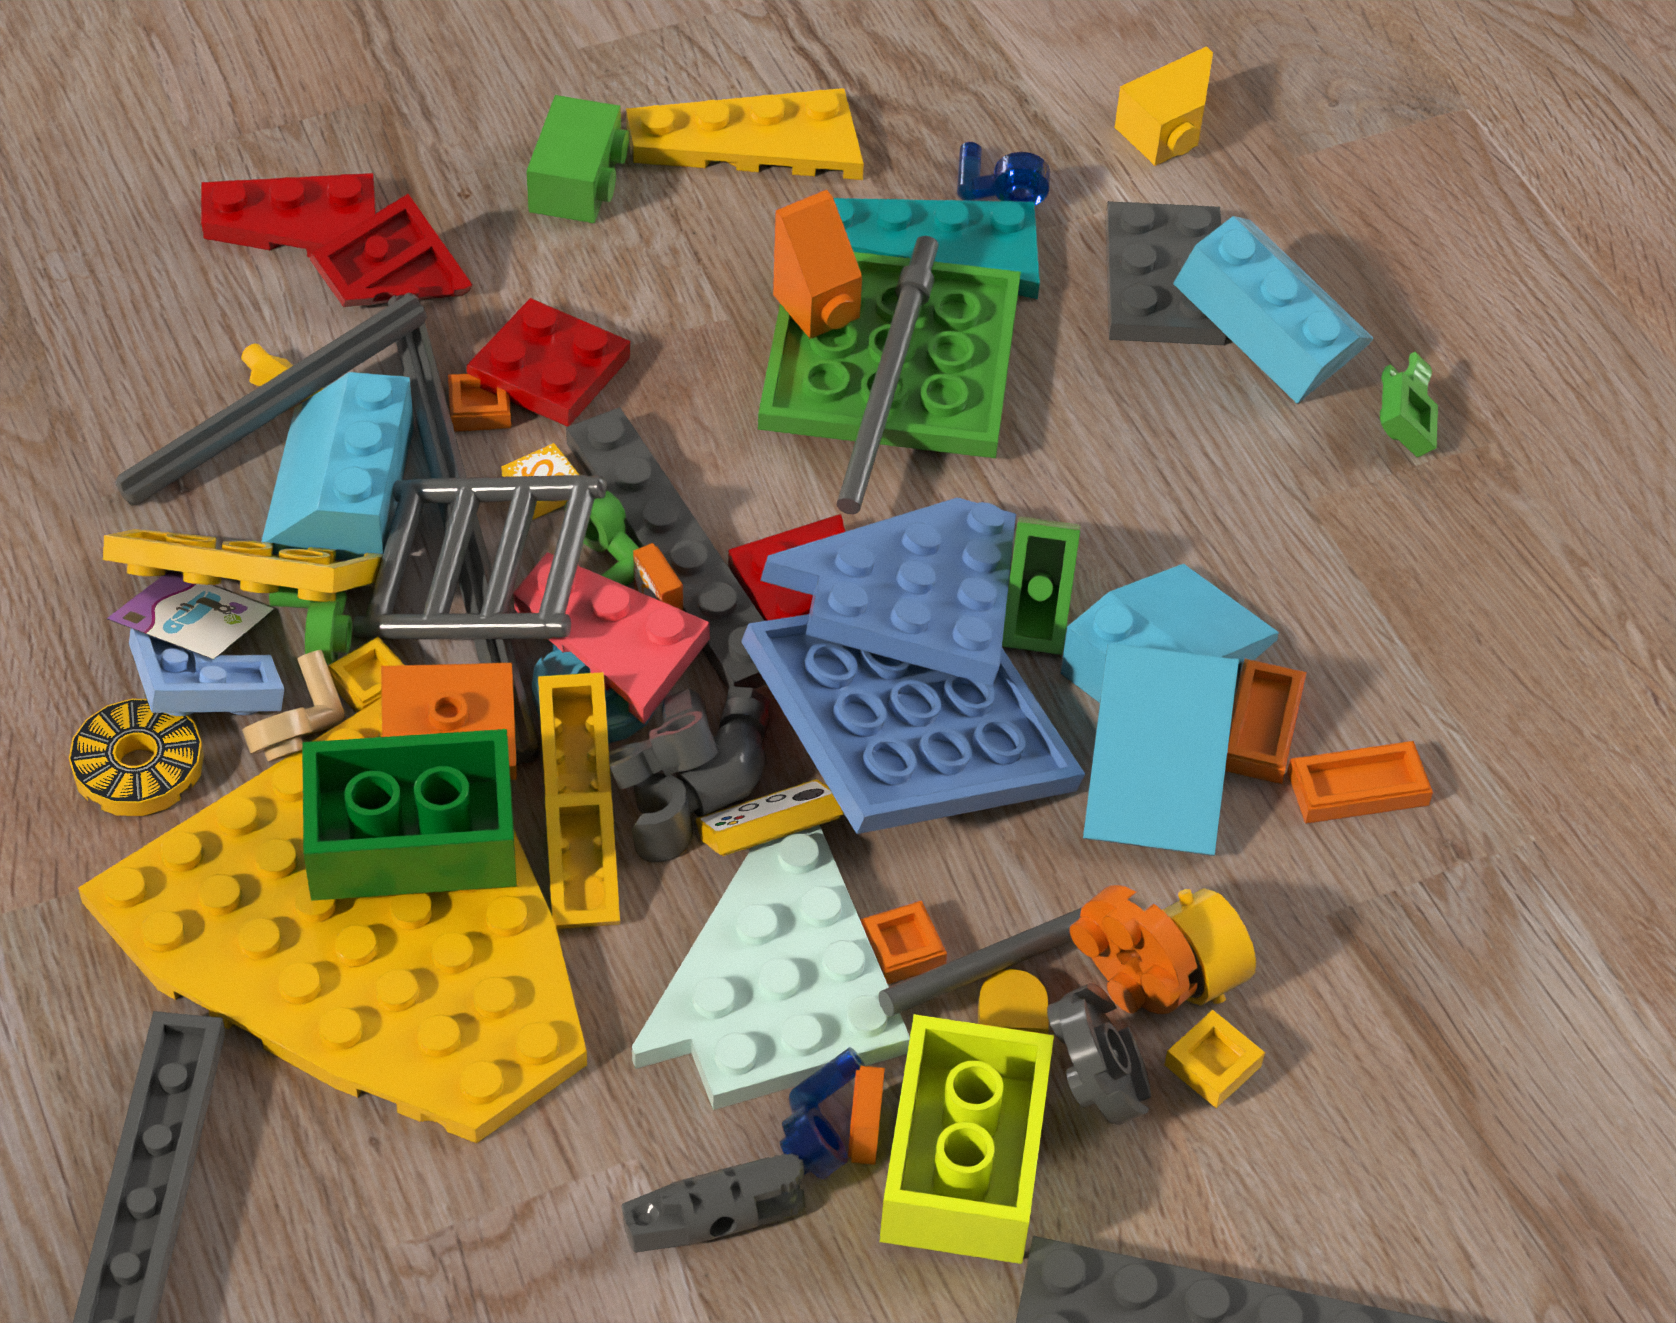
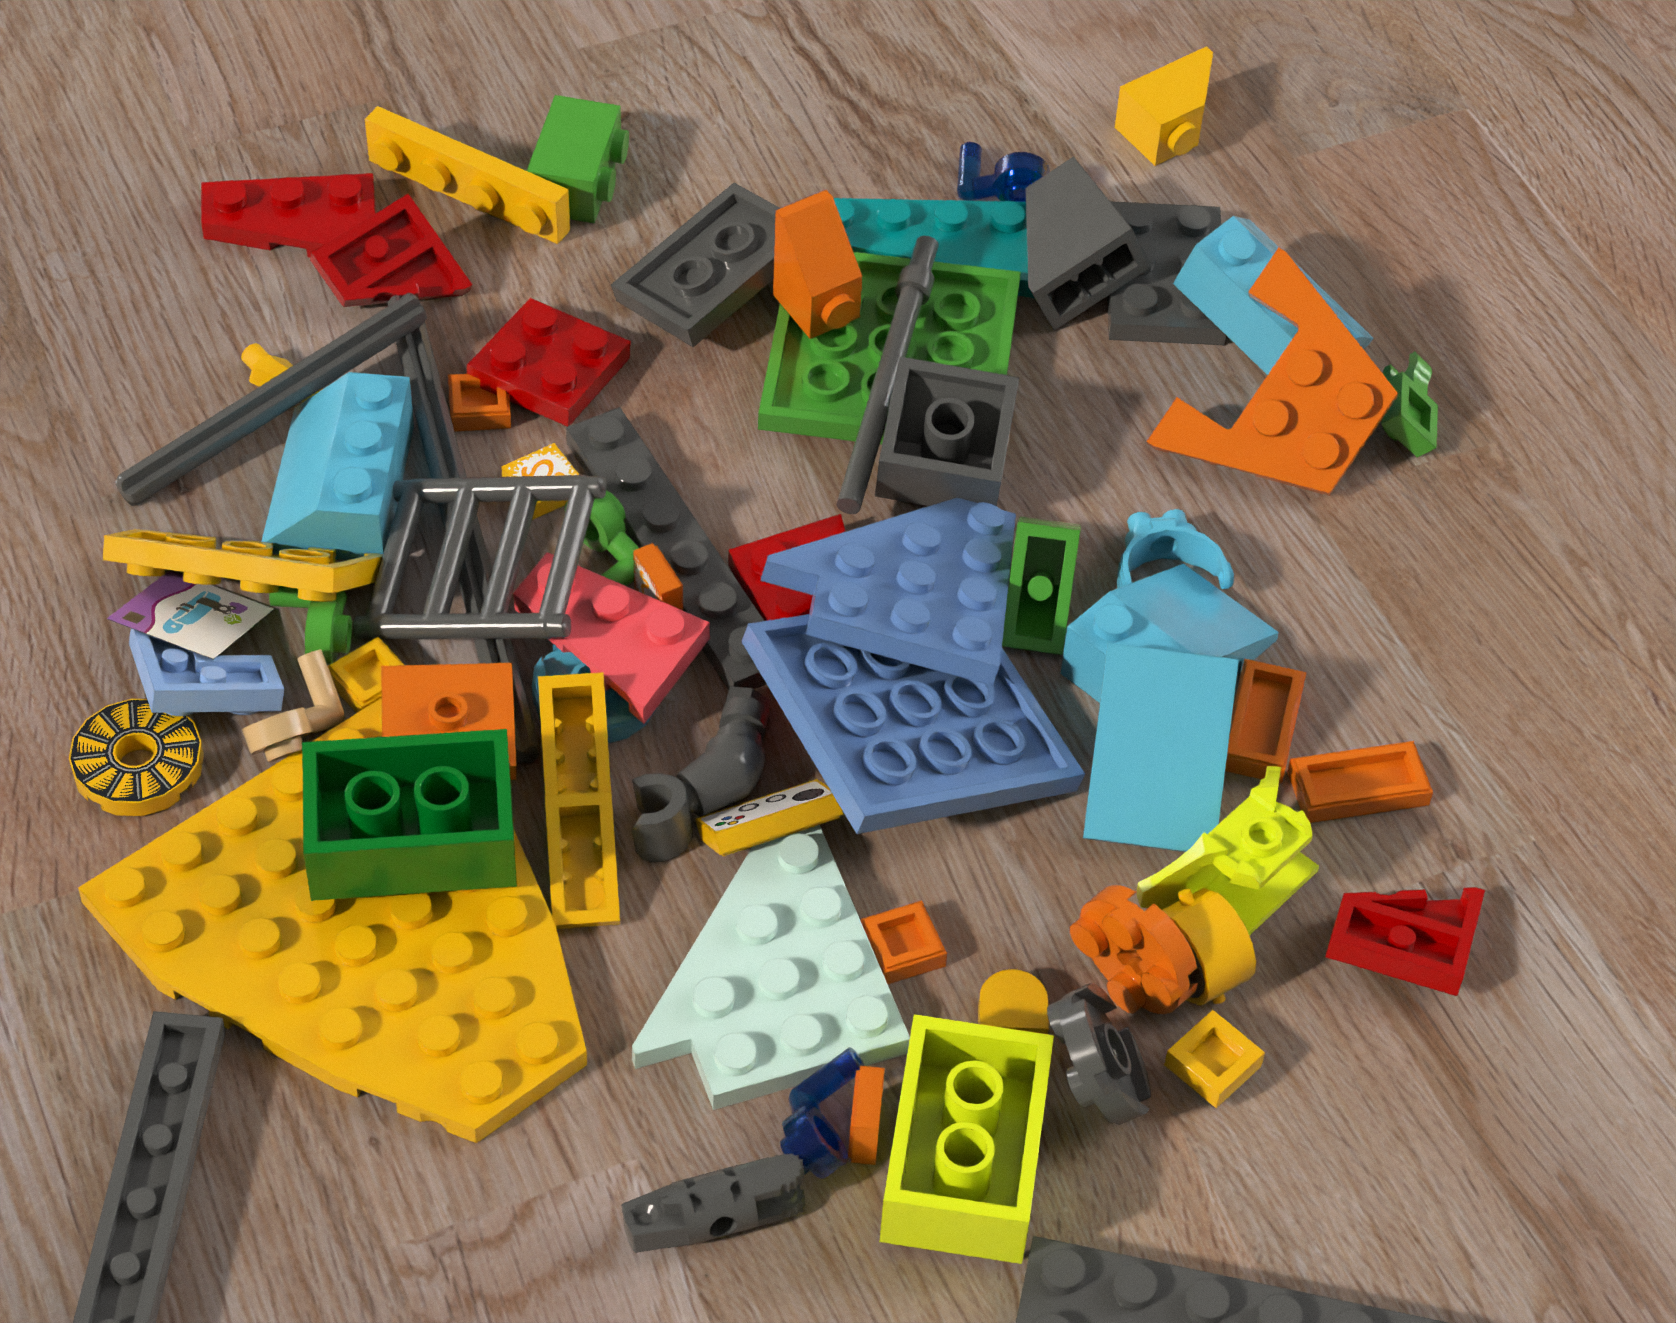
(468, 175): none -> yellow plate
(676, 746): dark grey bar -> none
(704, 267): none -> dark grey plate
(777, 129): yellow wing -> none
(945, 434): none -> dark grey slope
(977, 965): dark grey bar -> none
(1076, 244): none -> dark grey slope
(1170, 539): none -> medium azure helmet
(1246, 858): none -> neon yellow piece
(1309, 409): none -> orange wing
(1408, 935): none -> red wing

